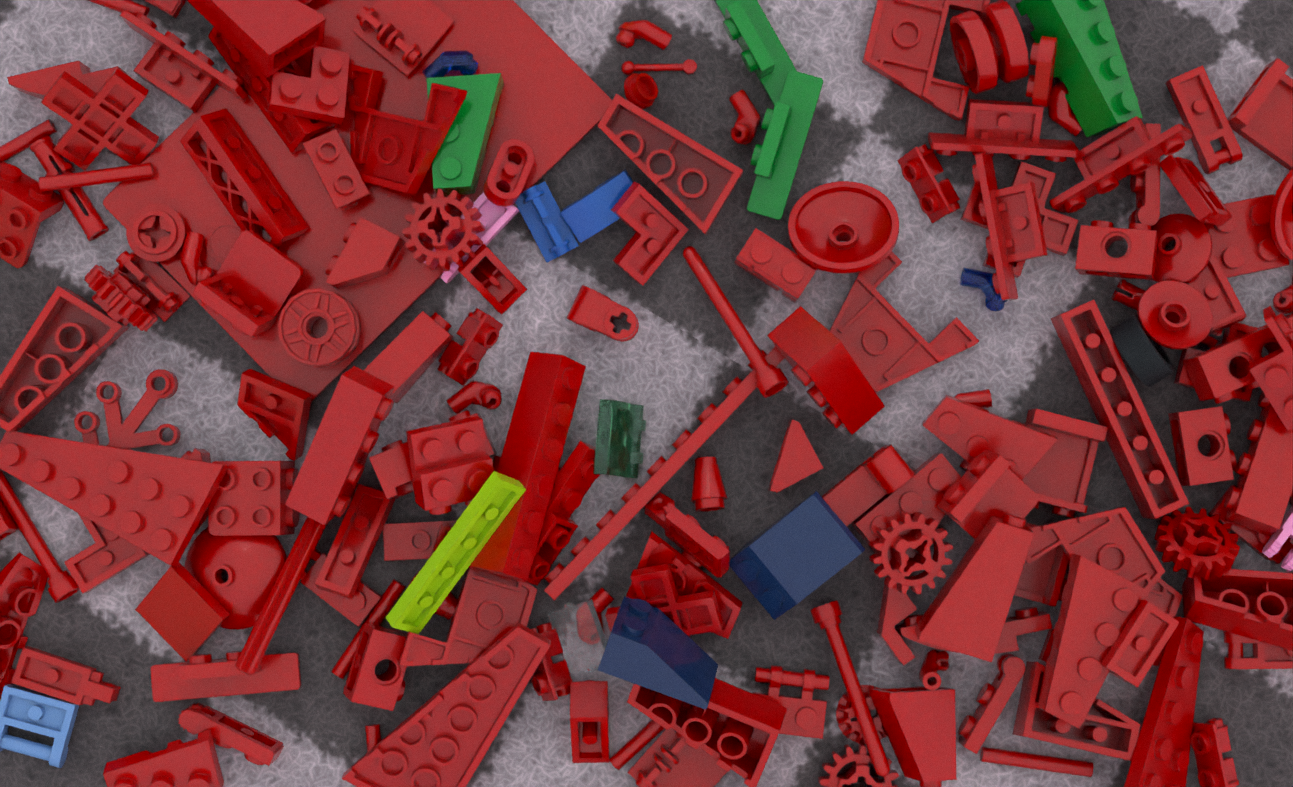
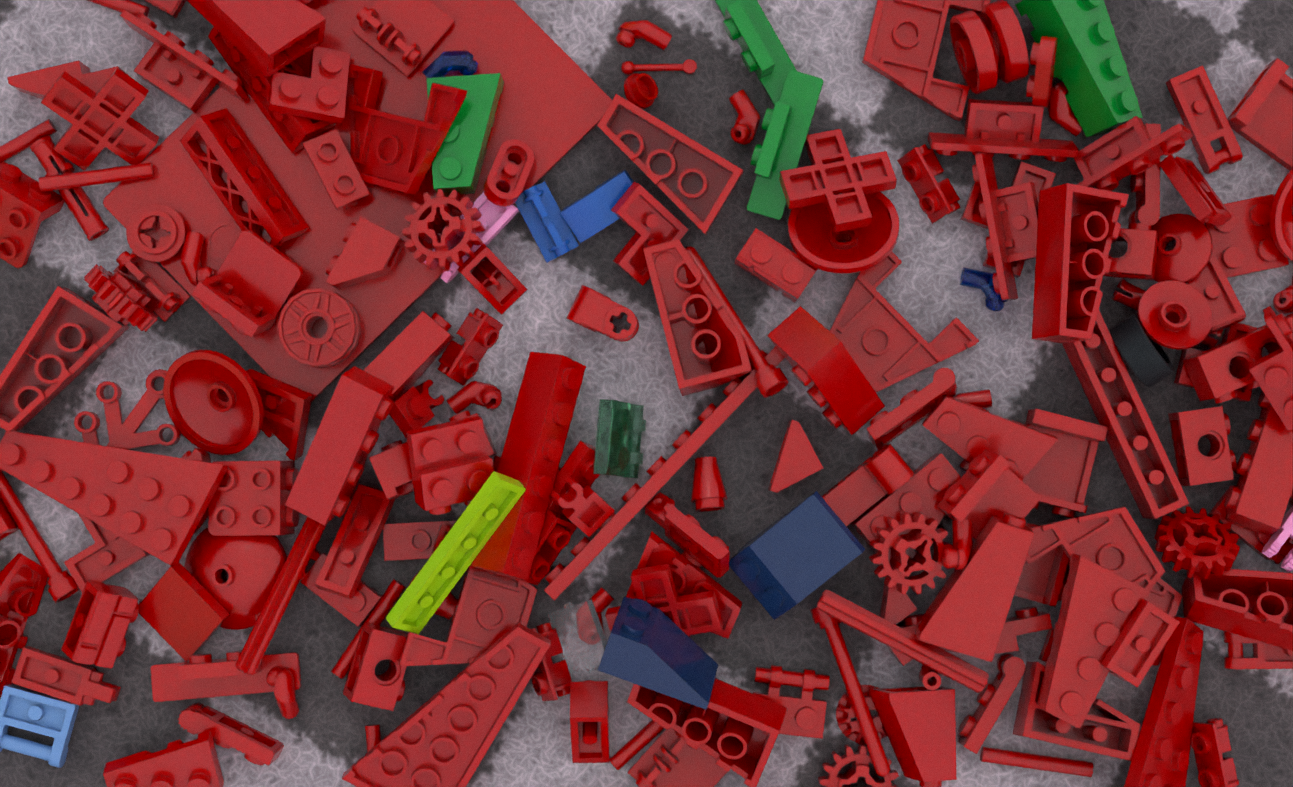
(100, 624): none -> red brick
(213, 402): none -> red dish
(284, 691): none -> red arm
(414, 407): none -> red plate
(583, 507): none -> red plate
(698, 330): none -> red wedge
(837, 180): none -> red plate
(902, 641): none -> red axle
(912, 408): none -> red plate
(962, 546): none -> red arm
(1071, 259): none -> red wedge

